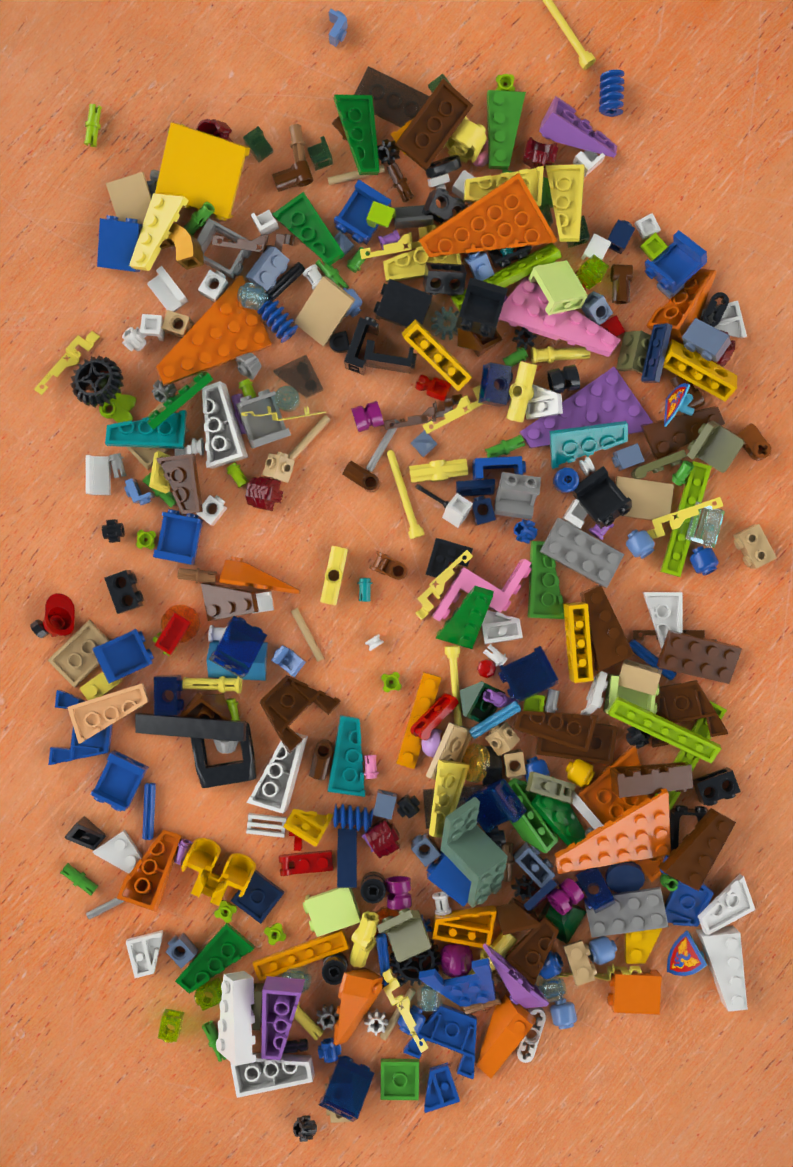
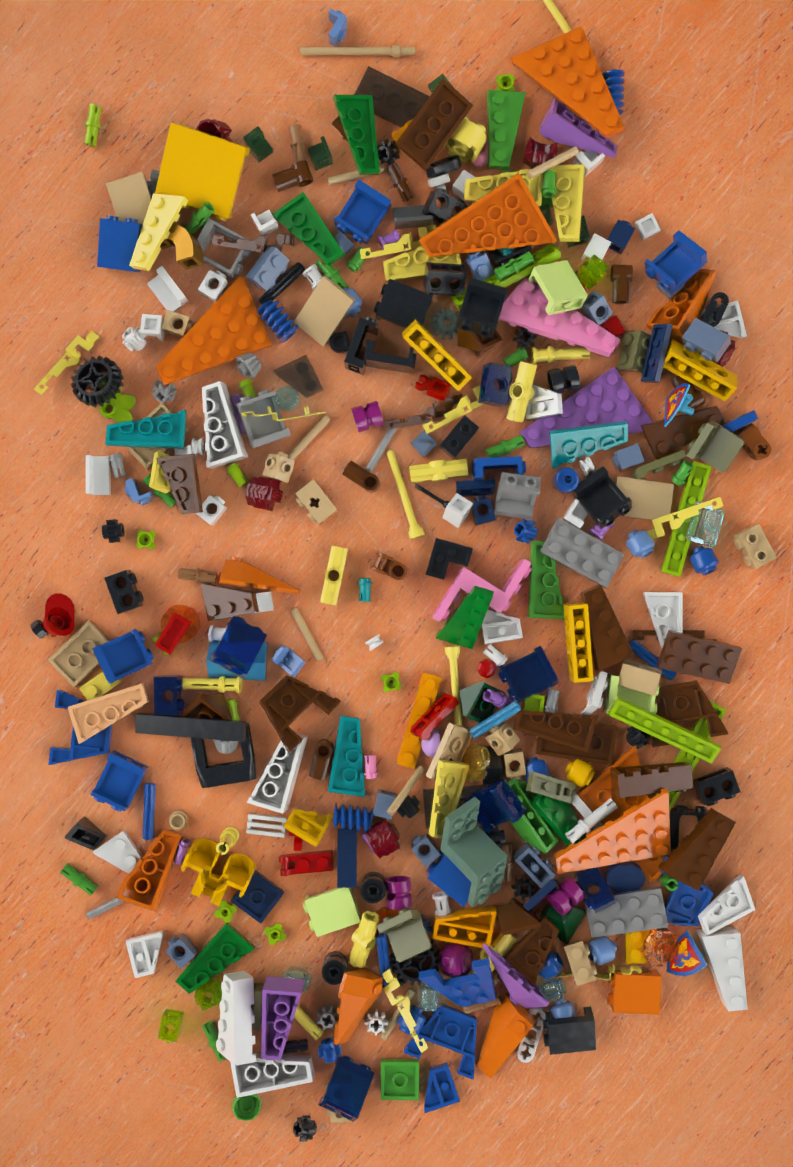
(178, 820): none -> tan plate
(179, 537): blue panel -> none
(181, 398): green wing -> none
(227, 840): none -> light yellow pin
(246, 1107): none -> bright green hair
(252, 296): clear light blue head -> none
(300, 954): light orange plate -> none
(313, 491): none -> tan brick
(380, 215): lime panel -> none
(394, 51): none -> tan bar
(406, 790): none -> tan bar
(441, 579): light yellow piece -> none
(459, 437): none -> black brick
(514, 266): none -> bright green pin
(549, 189): none -> bright green pin
(552, 162): none -> tan bar
(570, 1033): none -> black panel
(573, 76): none -> orange wing
(590, 821): none -> white pin
(653, 246): lime plate -> none
(654, 940): none -> clear orange plate
(741, 421): none -> blue beam

